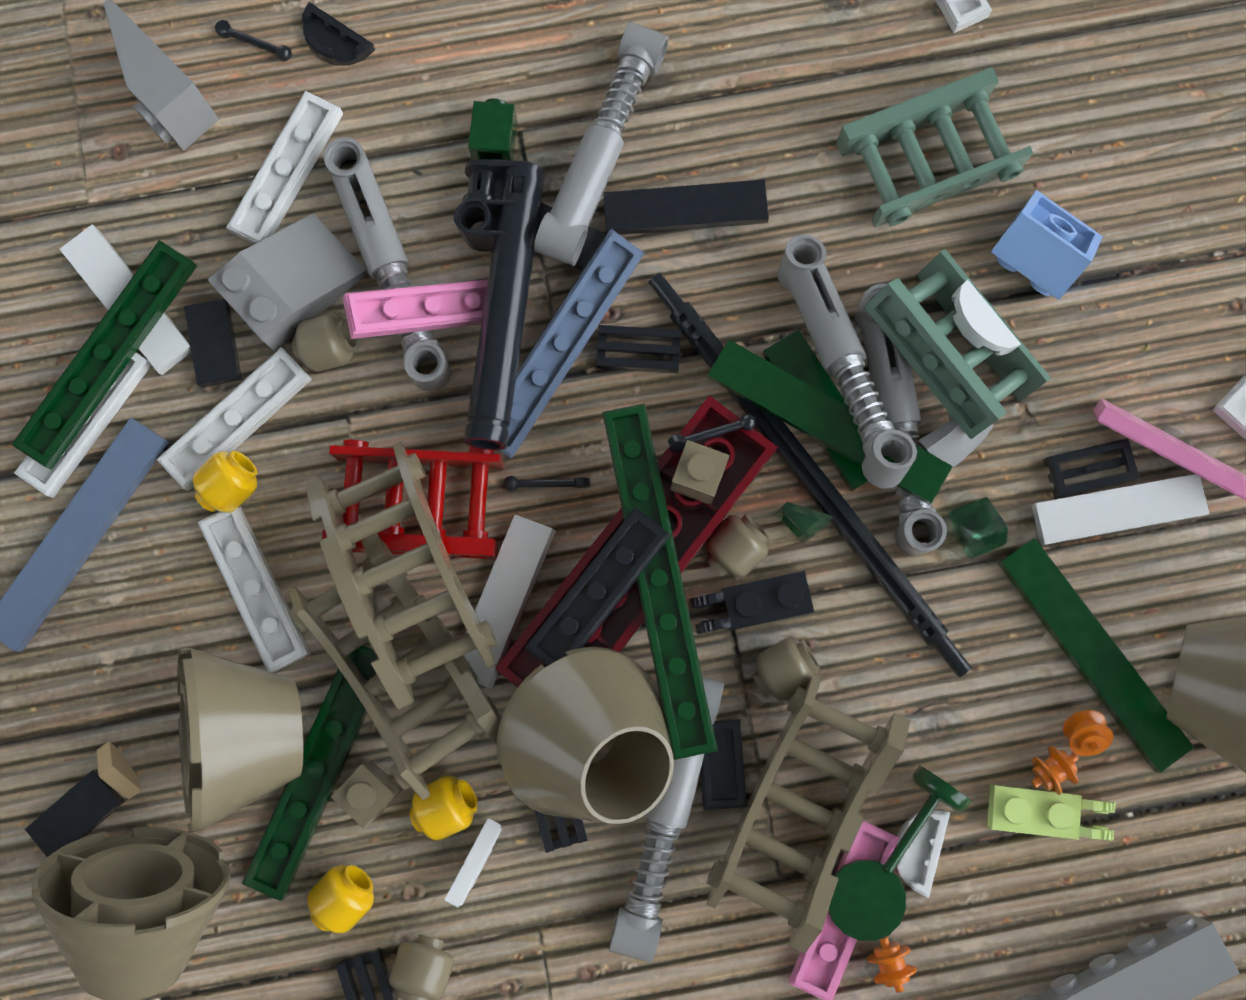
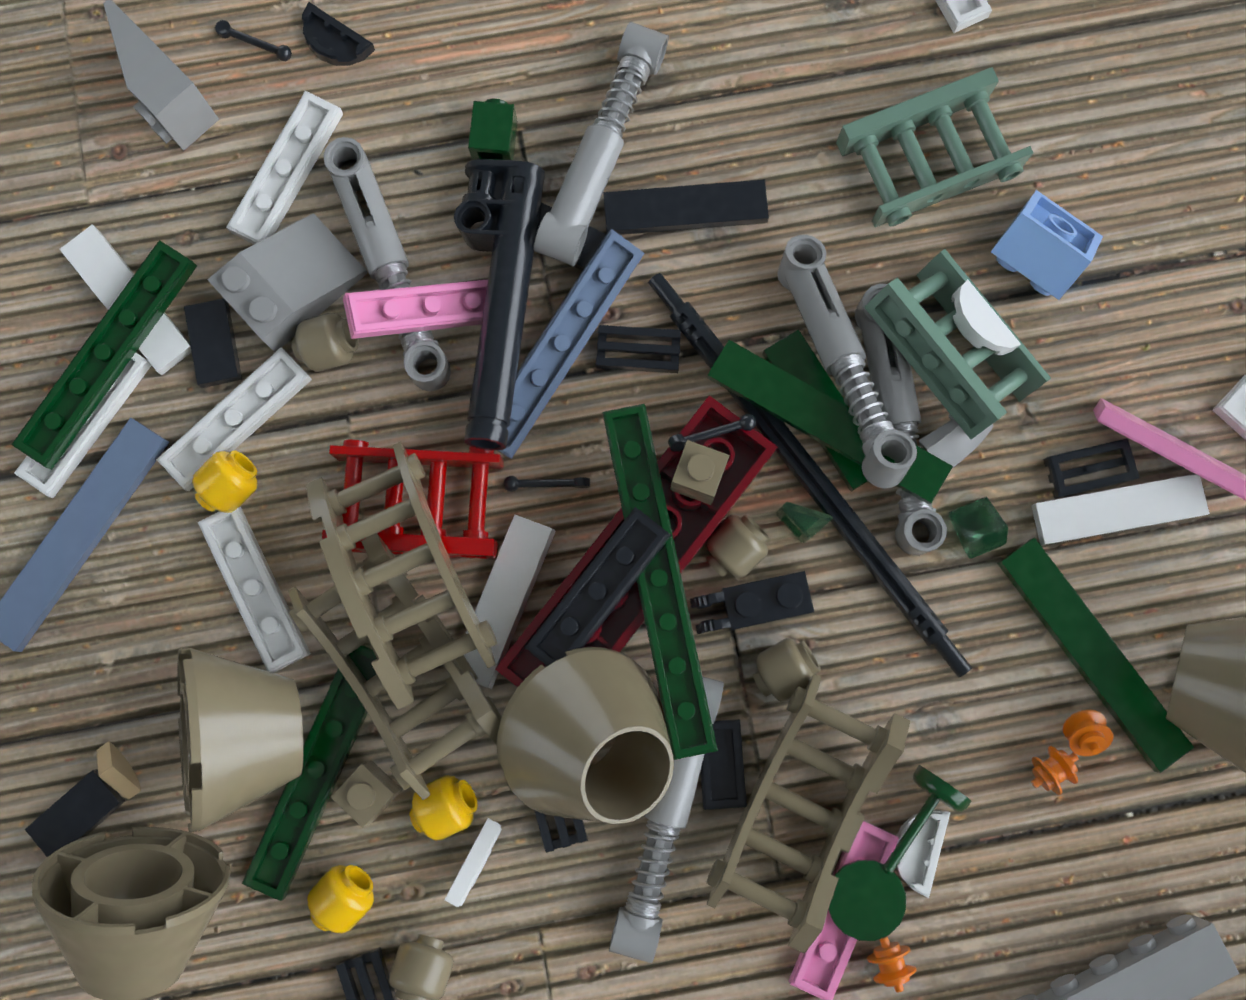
(1045, 813): yellowish green hinge -> none

